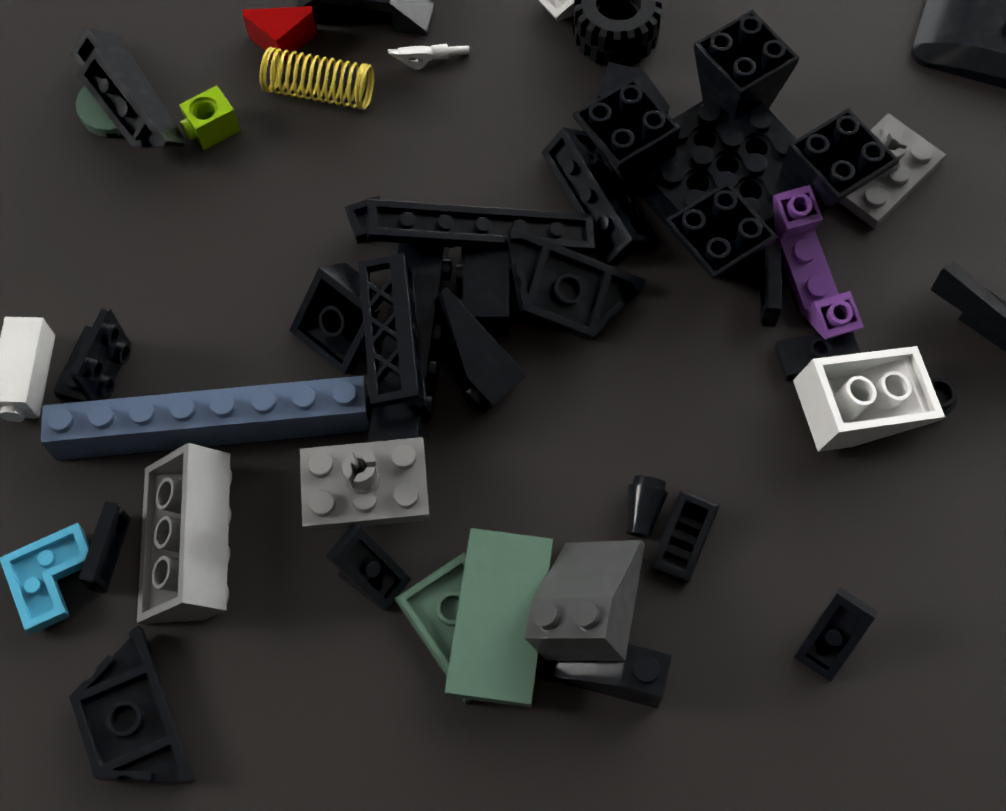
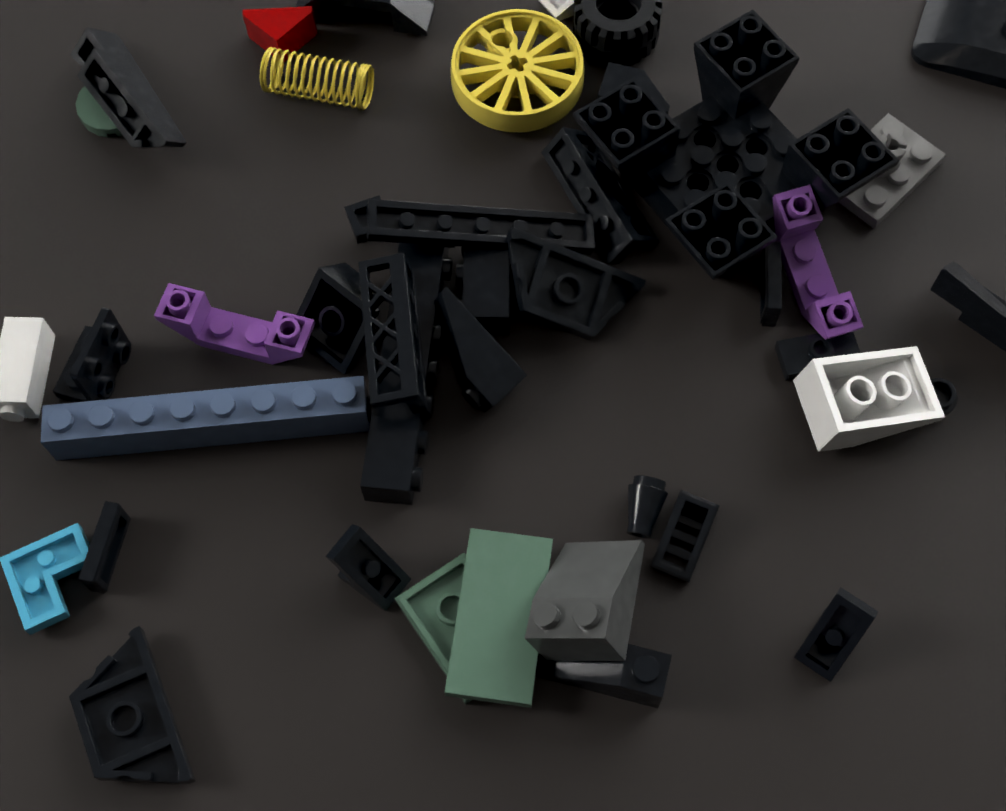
(185, 536): light grey slope -> none
(209, 118): lime brick -> none
(233, 333): none -> medium lavender slope
(364, 484): light grey plate -> none
(426, 54): white hand -> none
(517, 71): none -> light yellow piece

